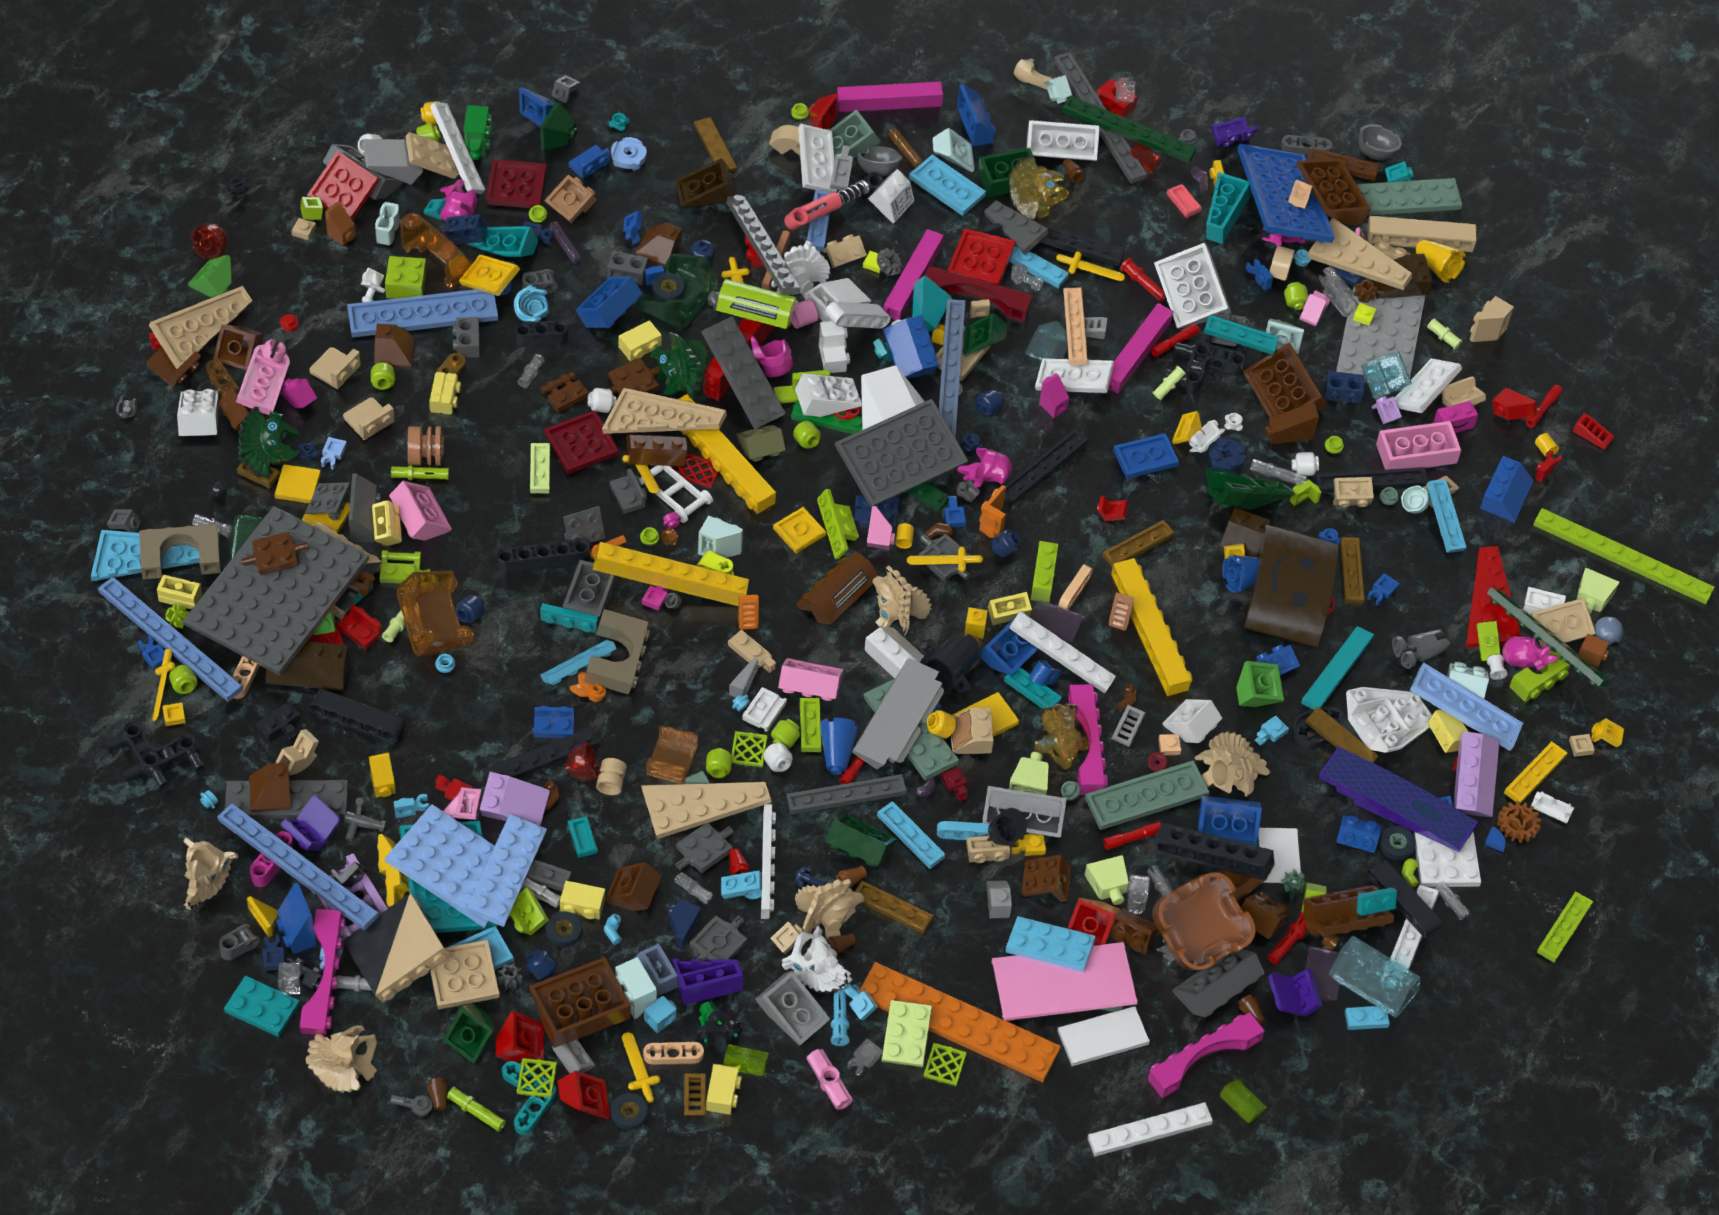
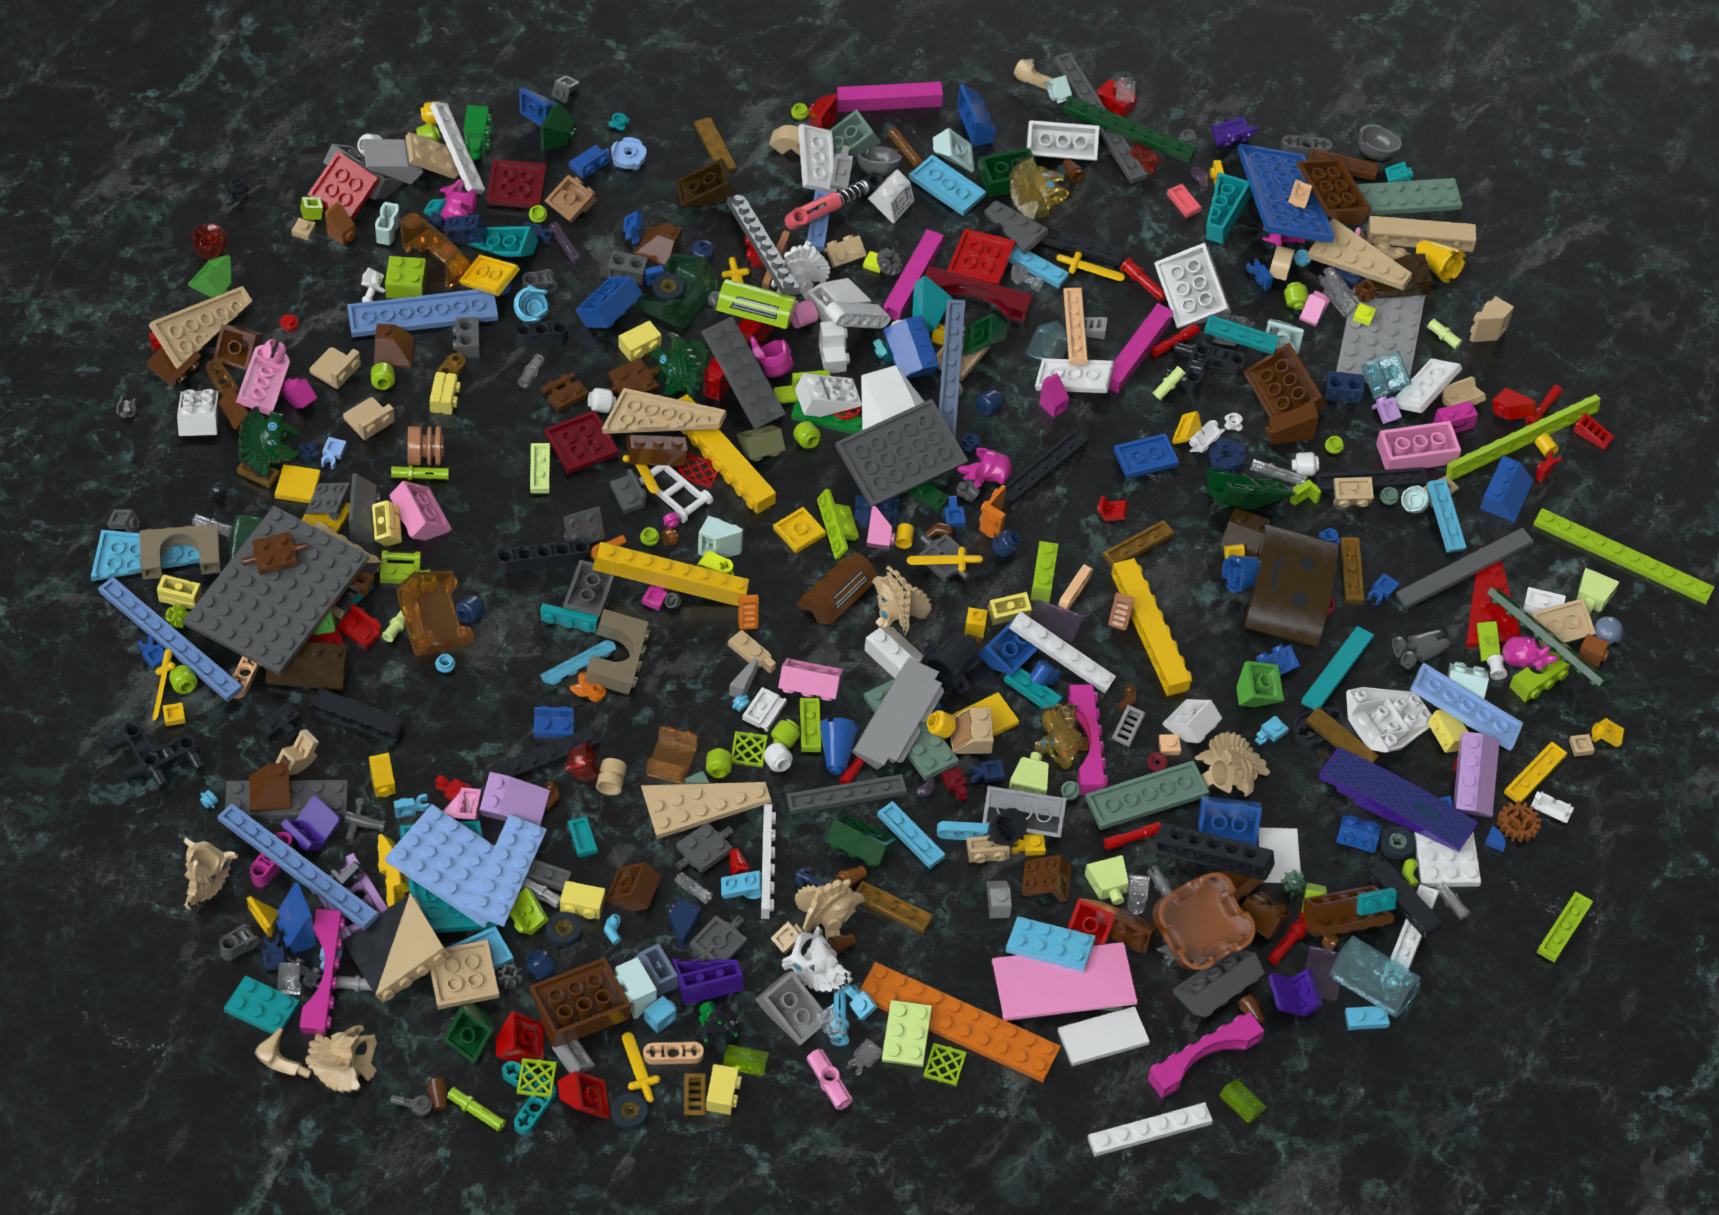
(269, 1054): none -> tan animal
(436, 221): none -> dark blue plate
(830, 1022): none -> clear plate
(979, 308): tan tile -> none
(989, 770): none -> dark blue plate
(1464, 568): none -> dark grey tile
(1522, 437): none -> lime plate

